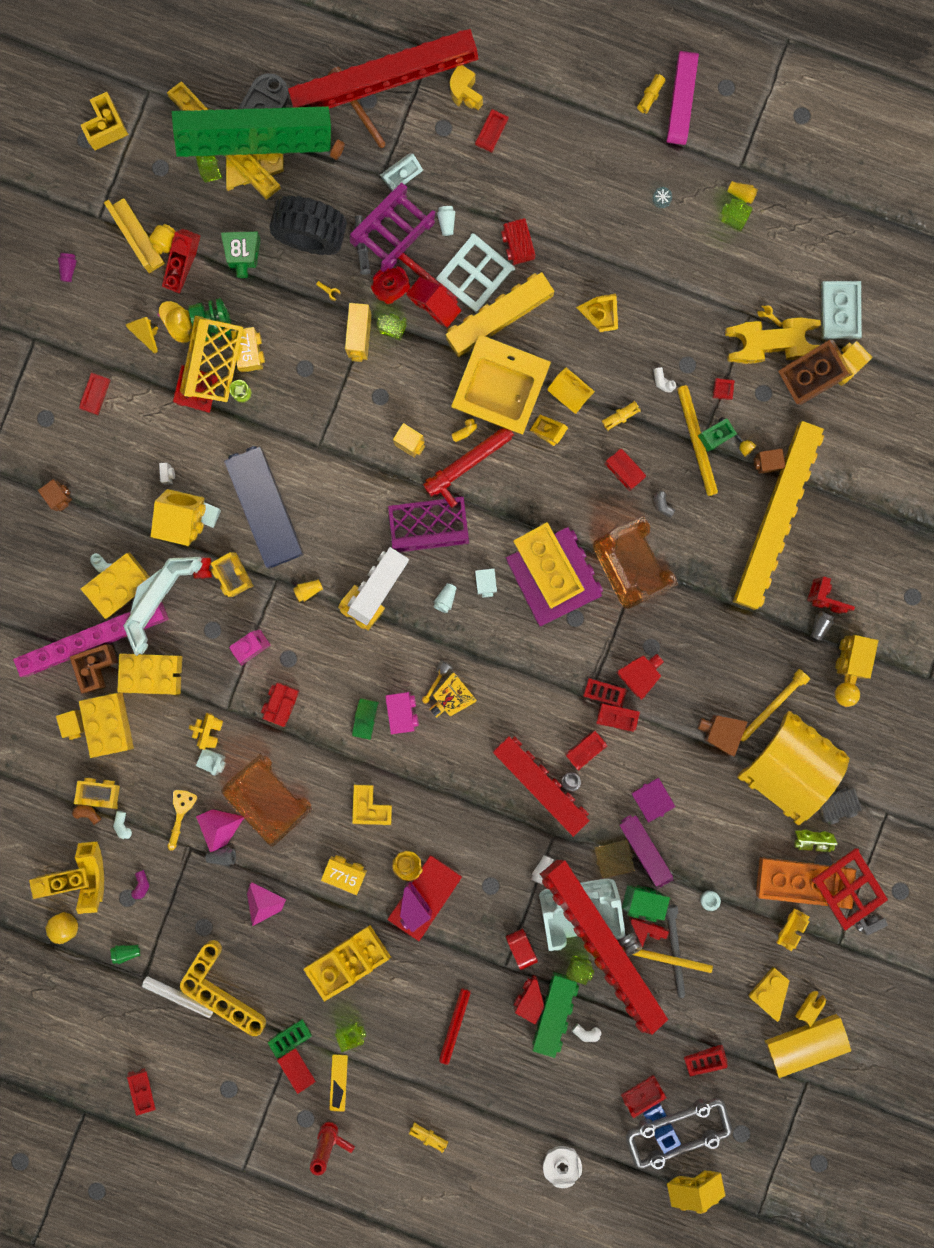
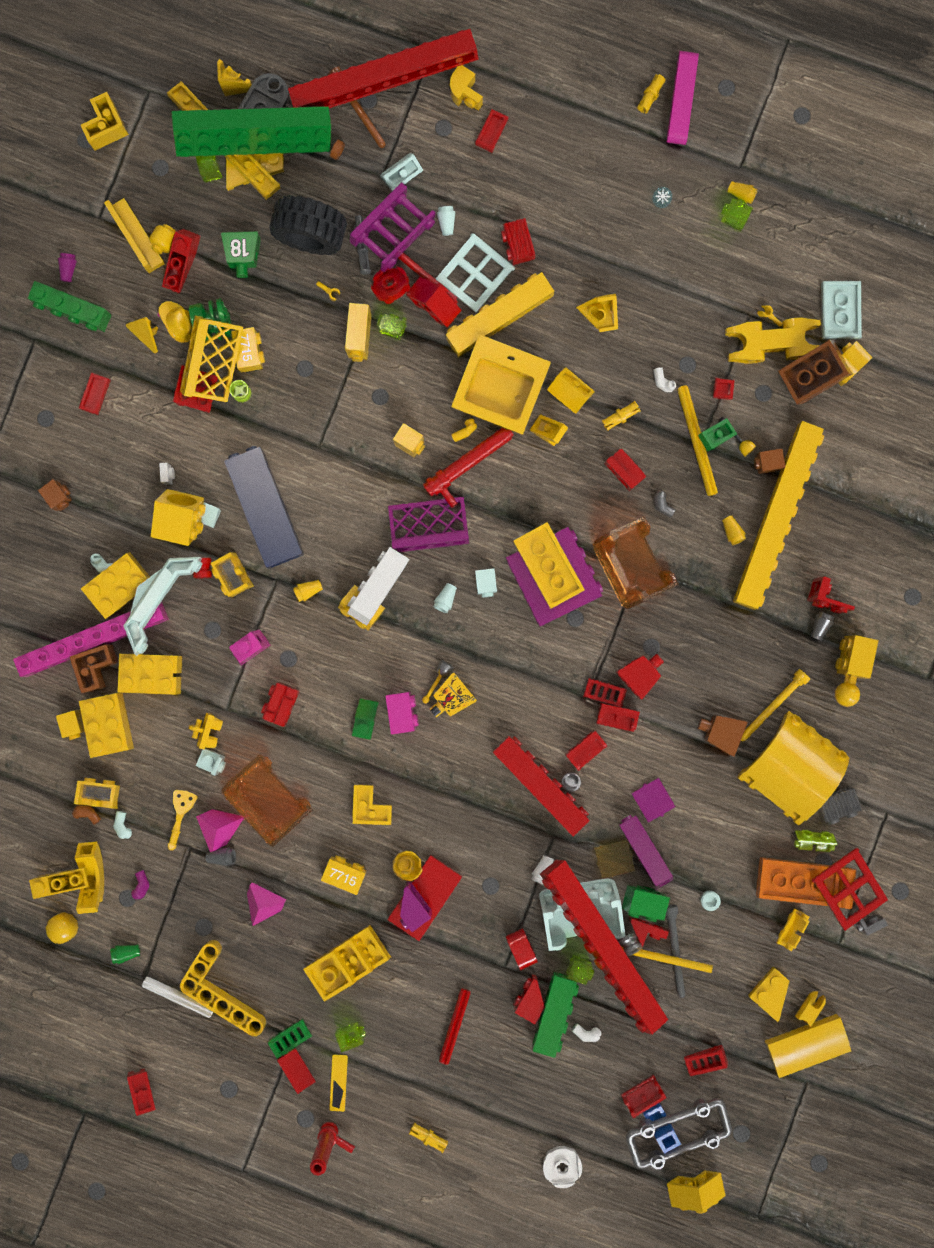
(69, 306): none -> green brick
(230, 80): none -> yellow slope
(734, 532): none -> yellow cone

